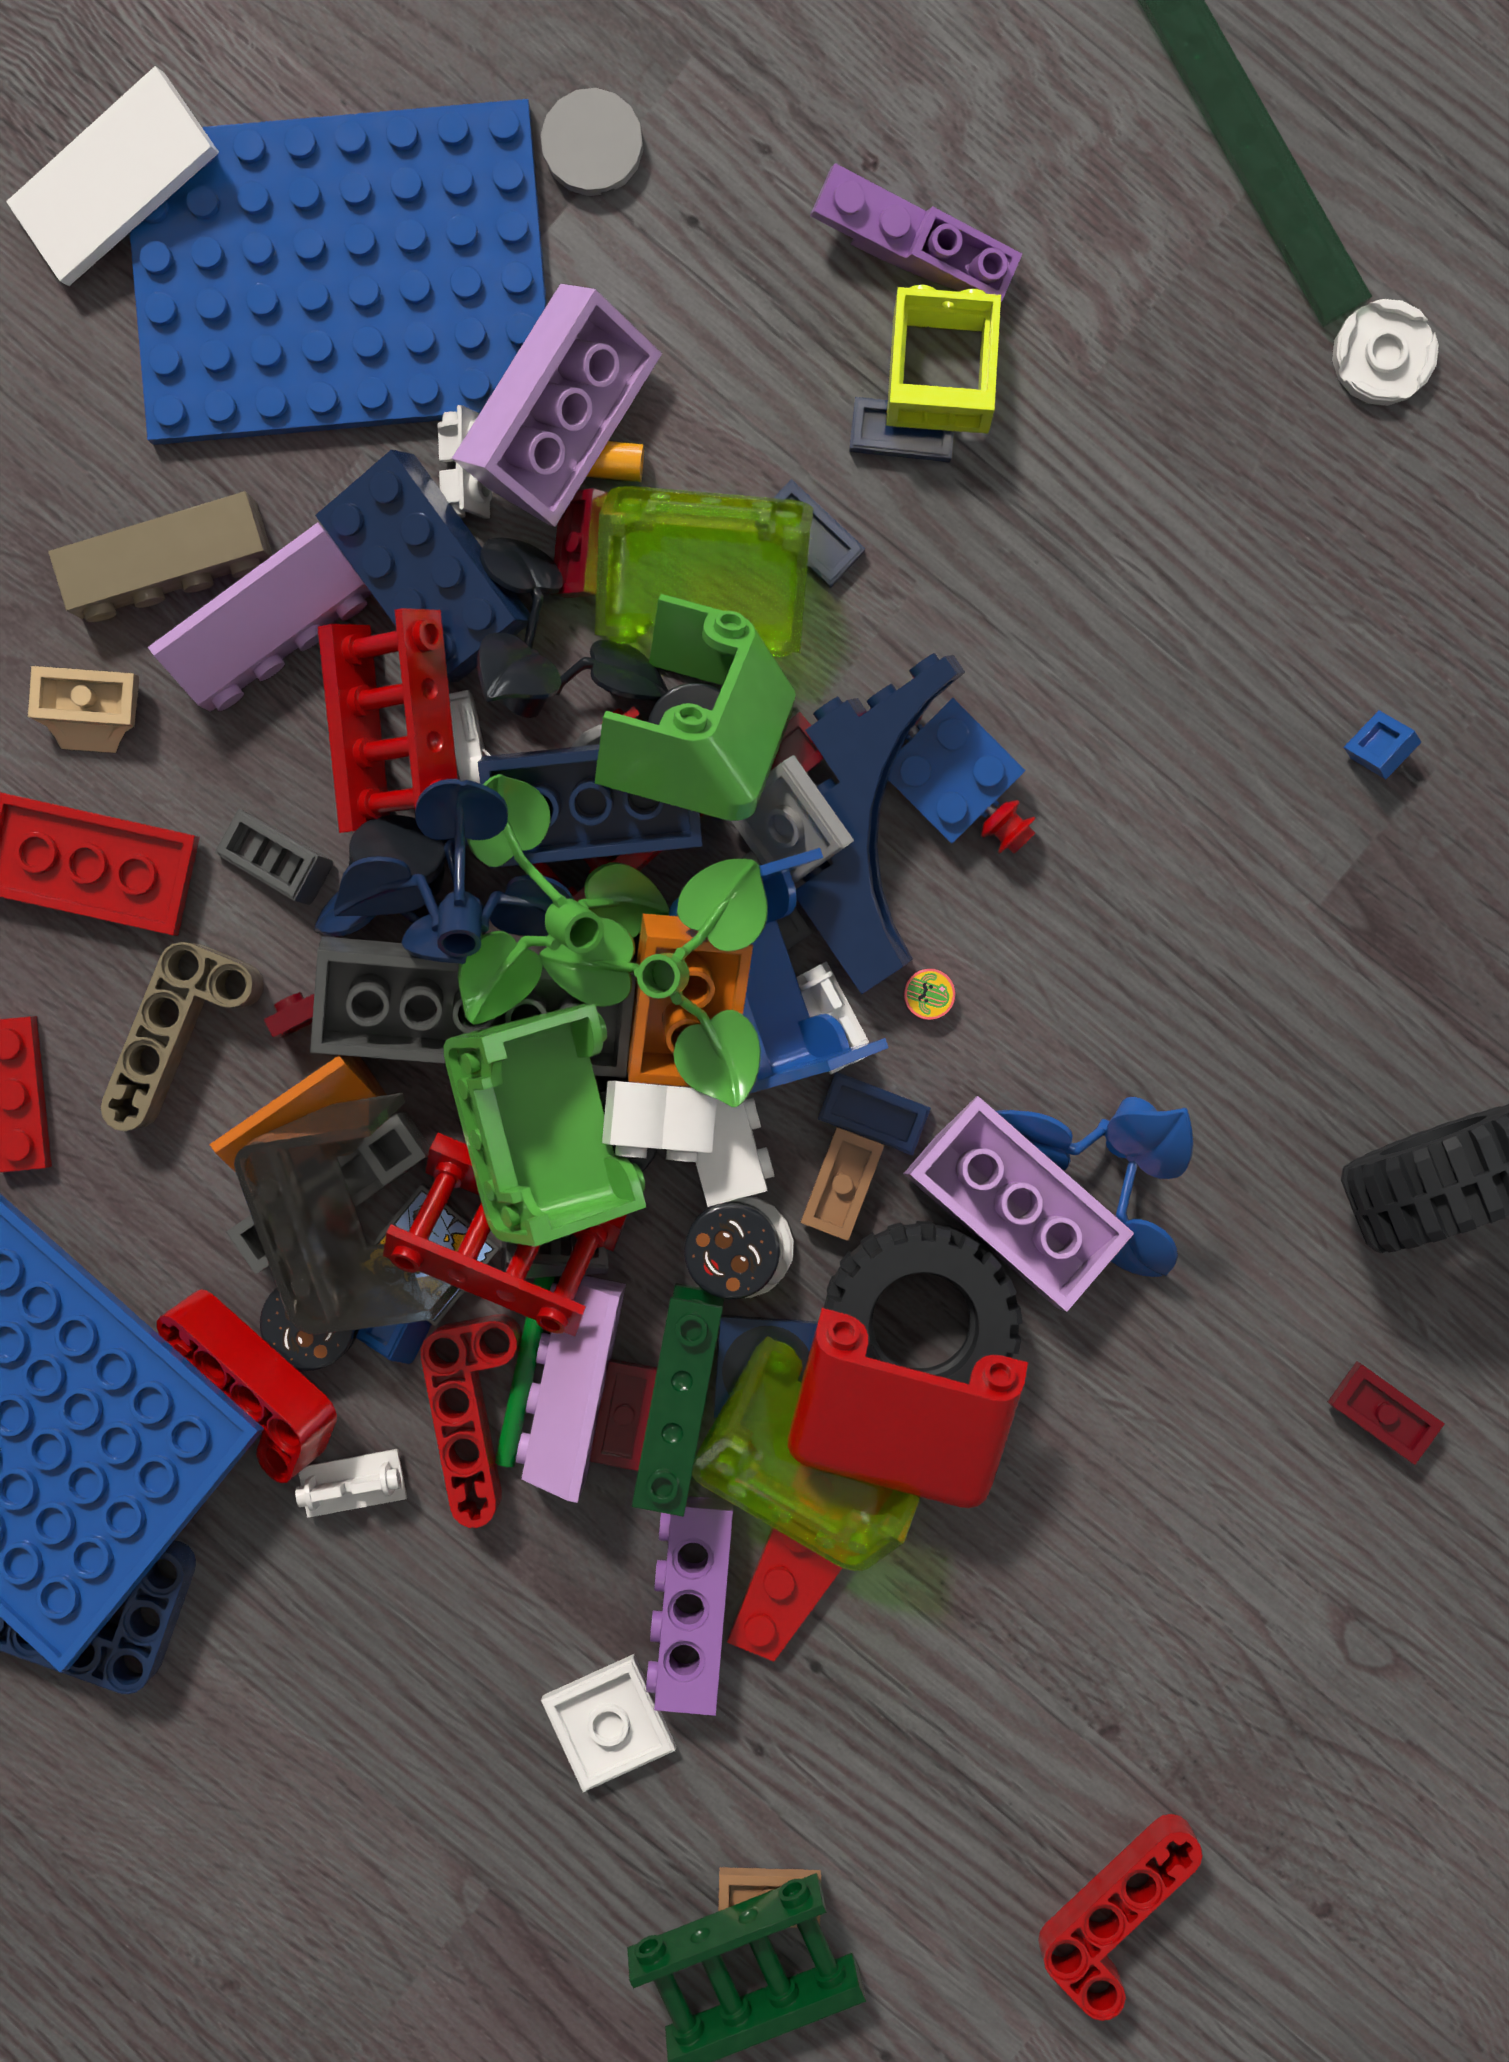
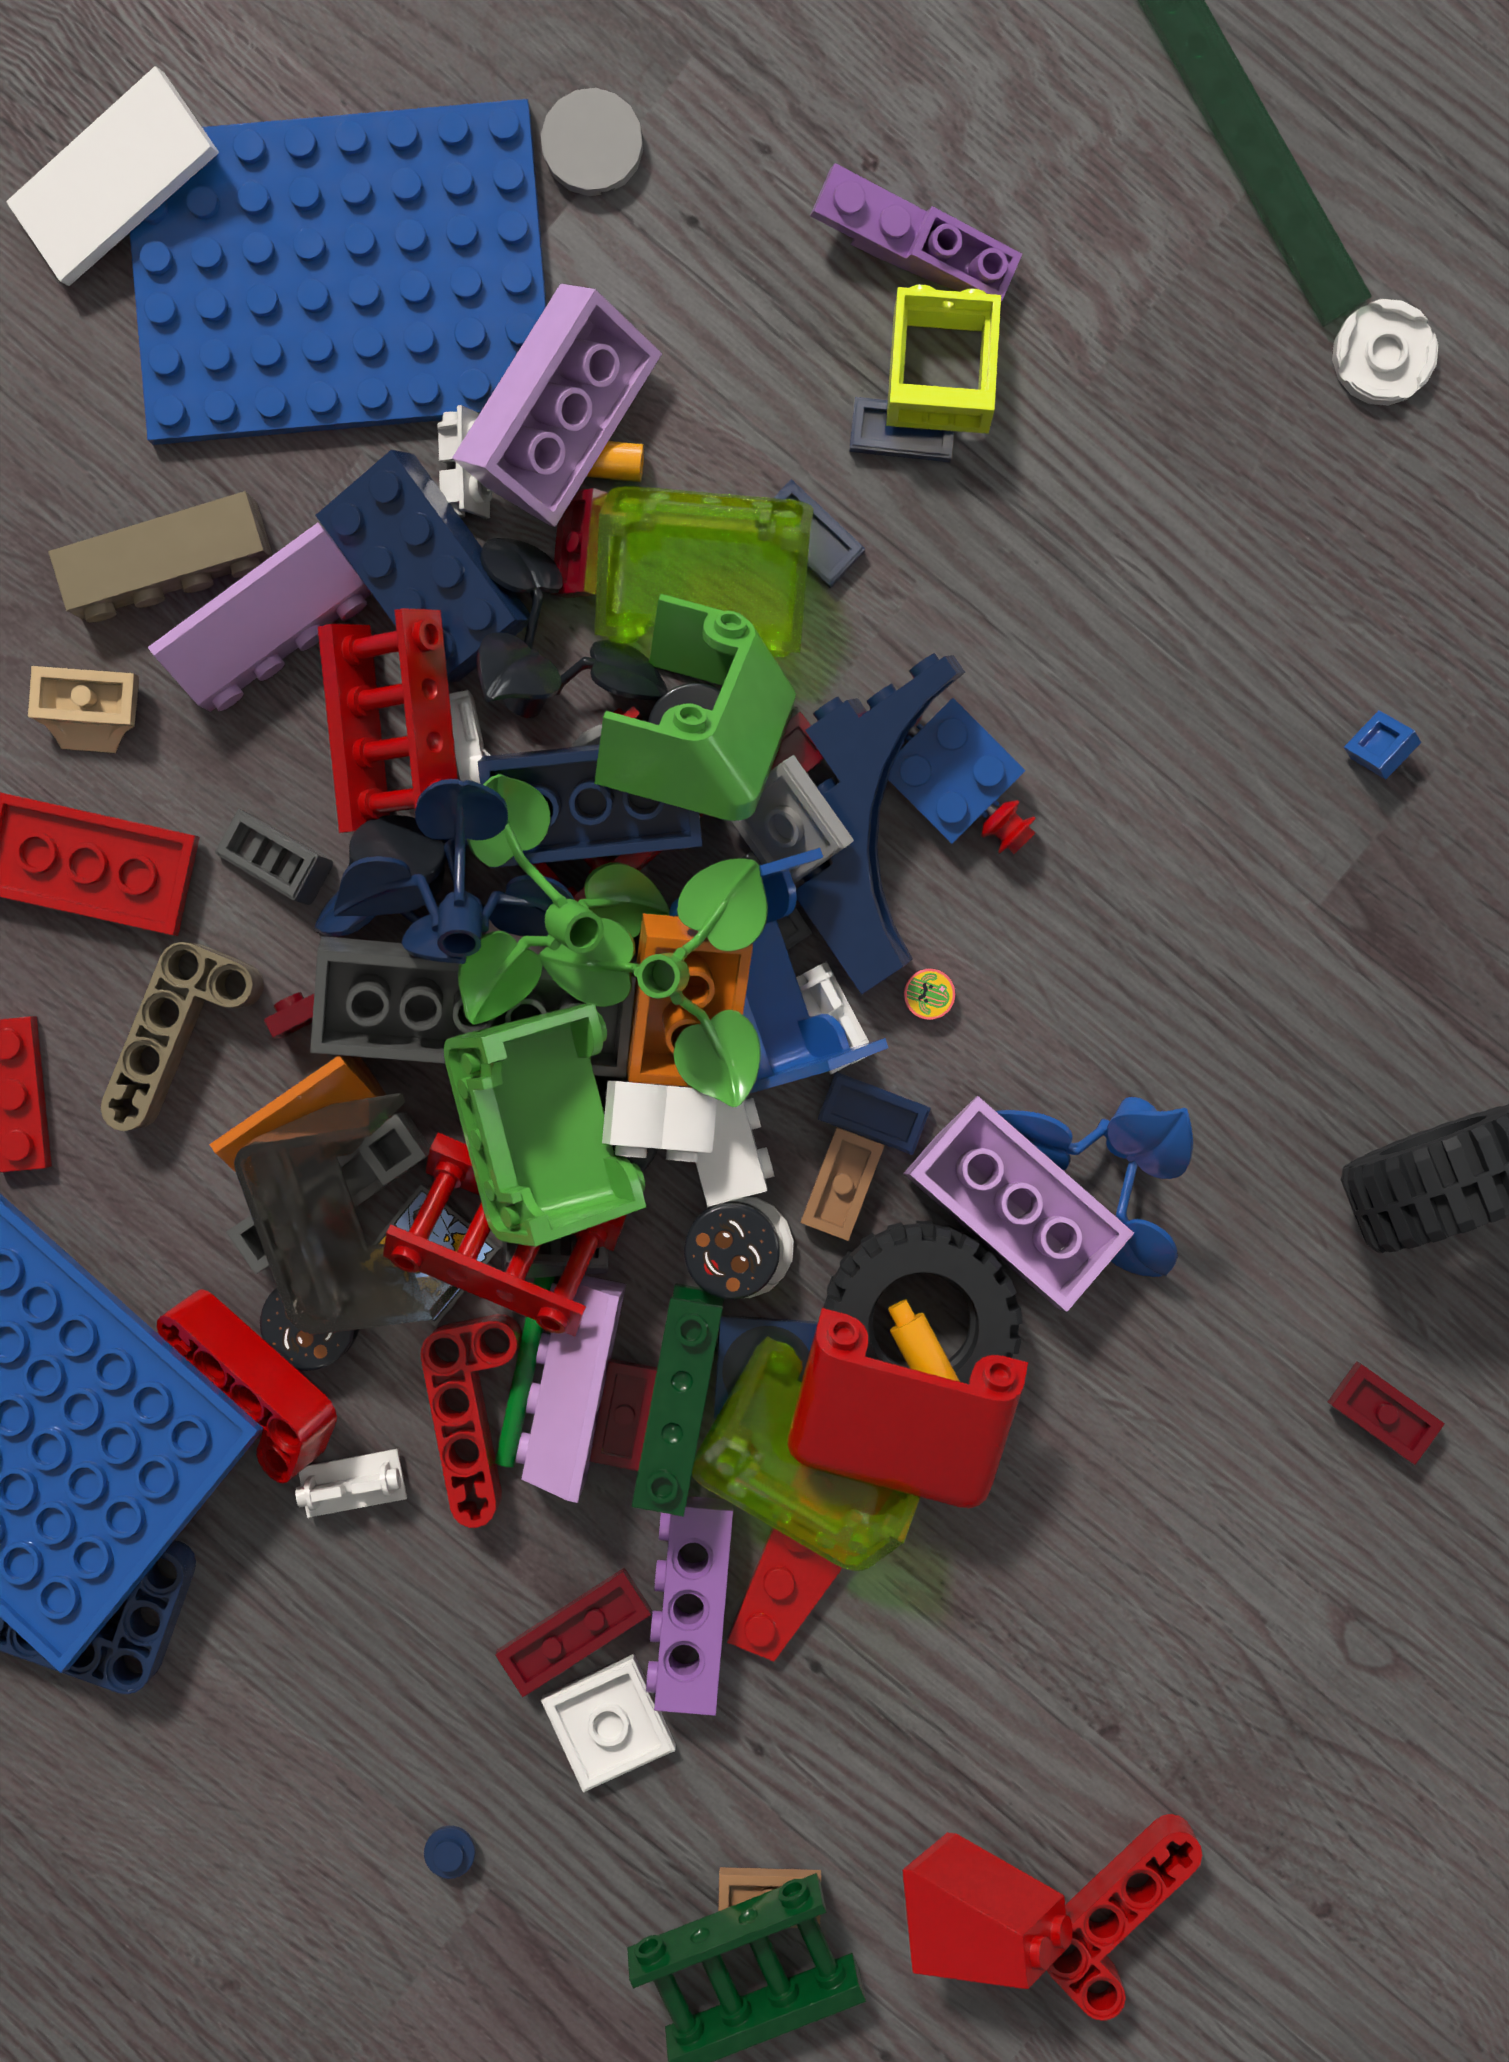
(396, 1341): blue slope -> none
(449, 1852): none -> dark blue plate
(573, 1632): none -> dark red plate
(919, 1342): none -> light orange cylinder
(981, 1917): none -> red slope

